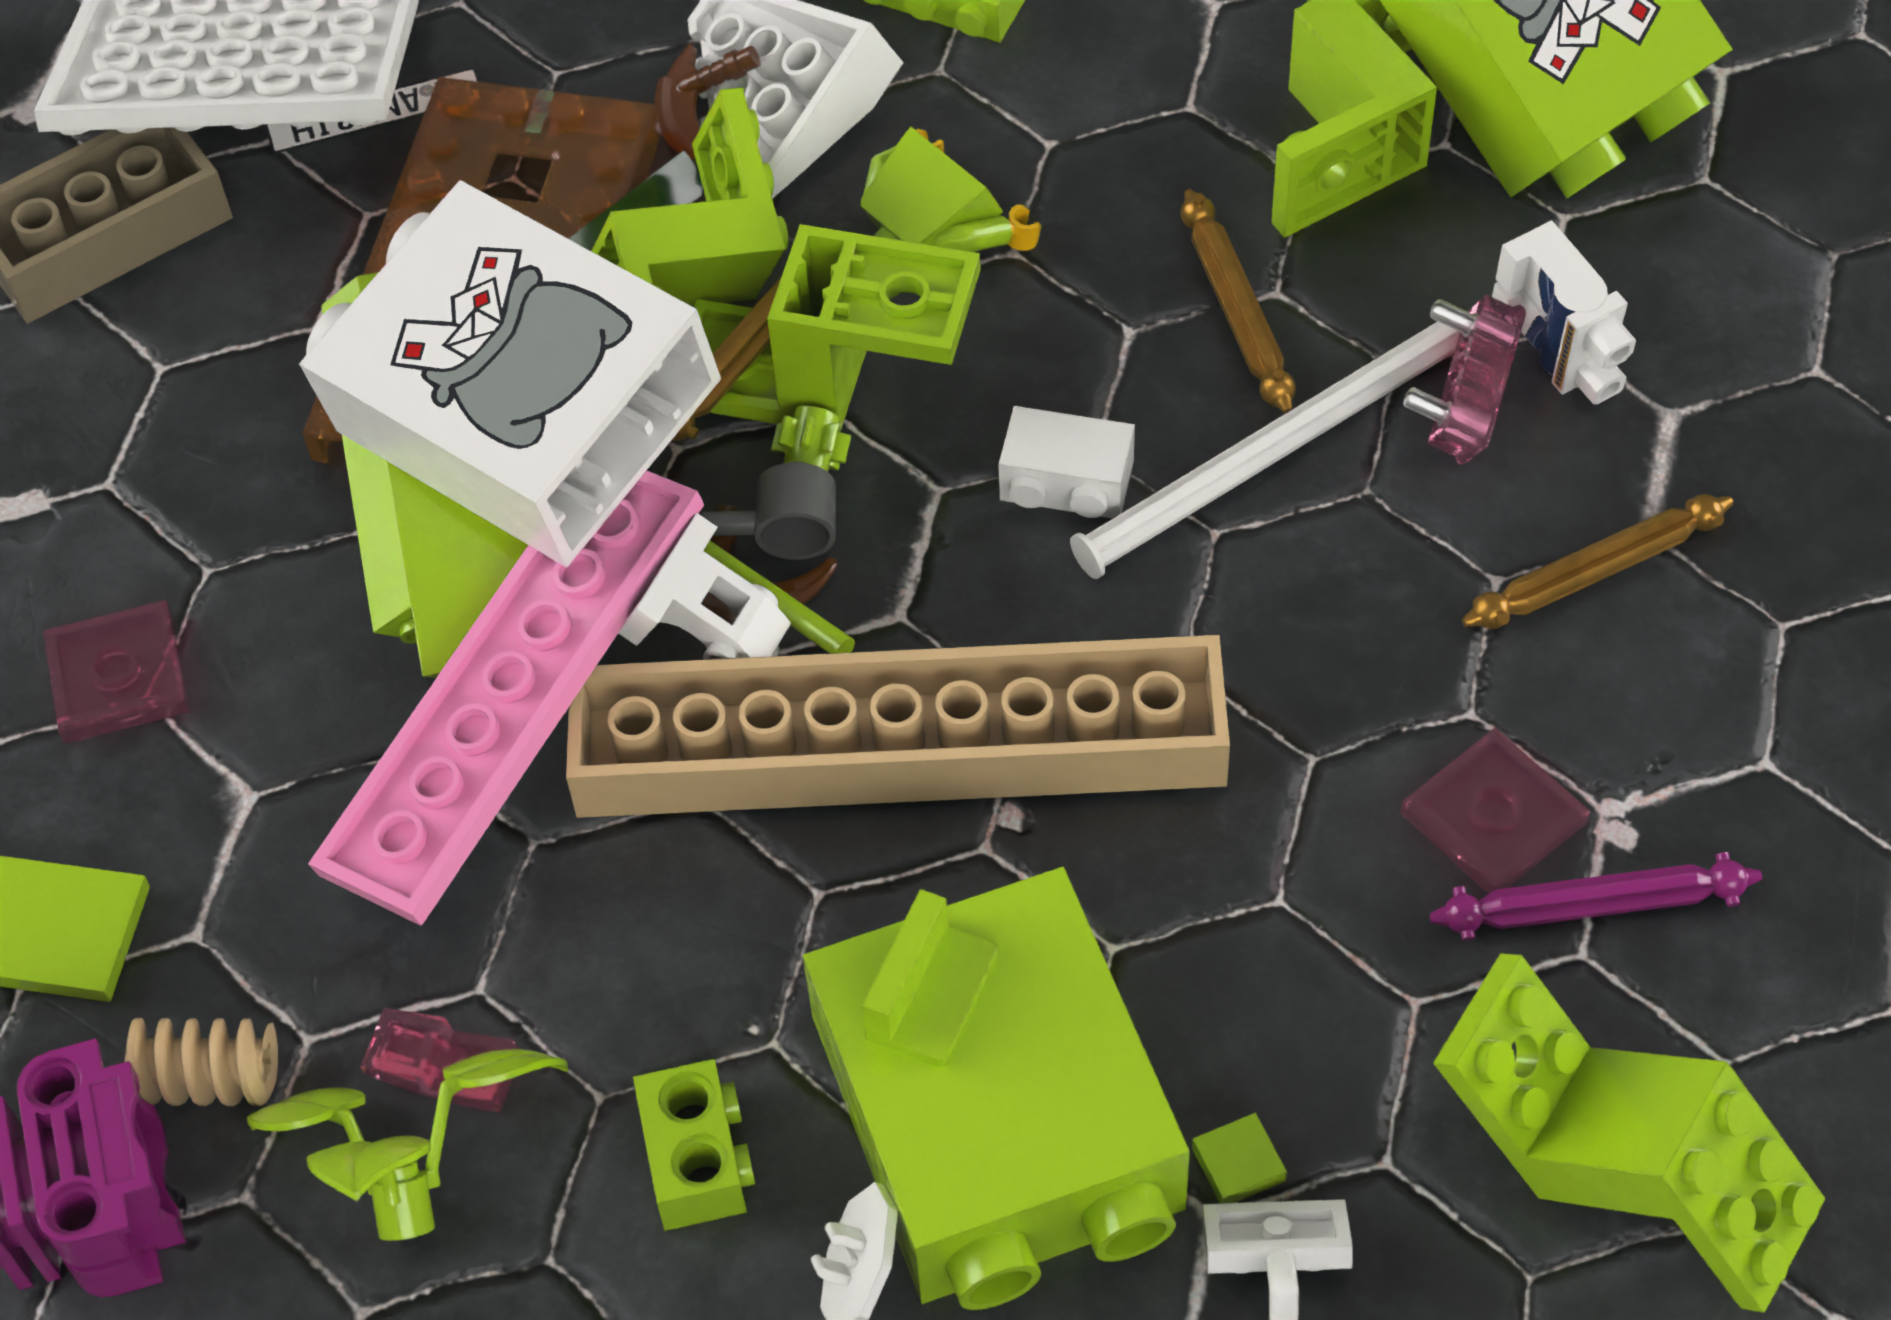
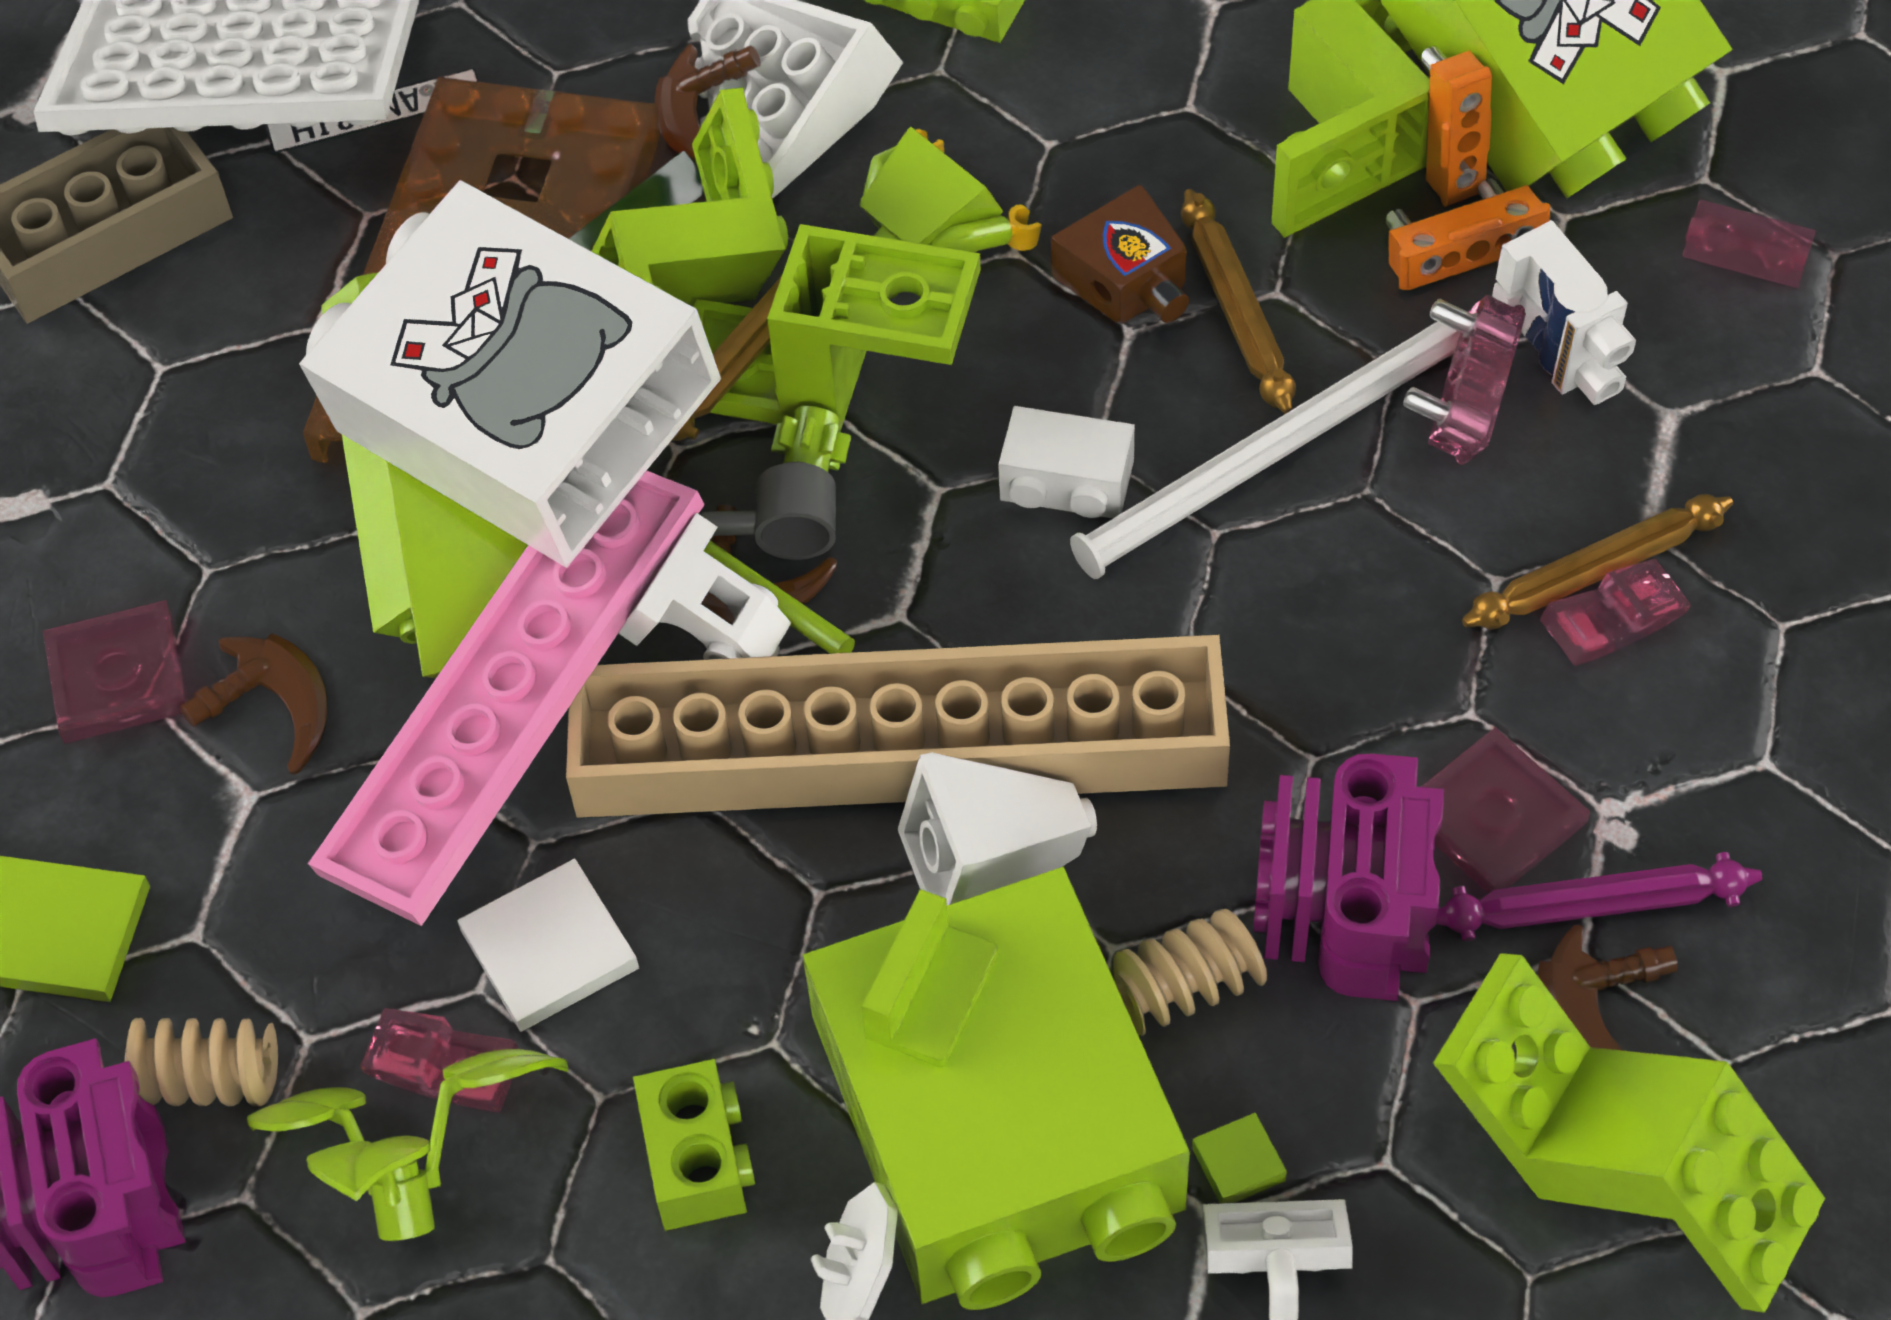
(282, 670): none -> reddish brown piece
(548, 944): none -> white tile
(988, 826): none -> white slope
(1123, 259): none -> reddish brown torso
(1185, 966): none -> tan piece
(1359, 874): none -> magenta piece
(1457, 124): none -> orange piece
(1462, 236): none -> orange piece
(1576, 978): none -> reddish brown piece
(1621, 611): none -> clear pink slope
(1748, 243): none -> clear pink hinge

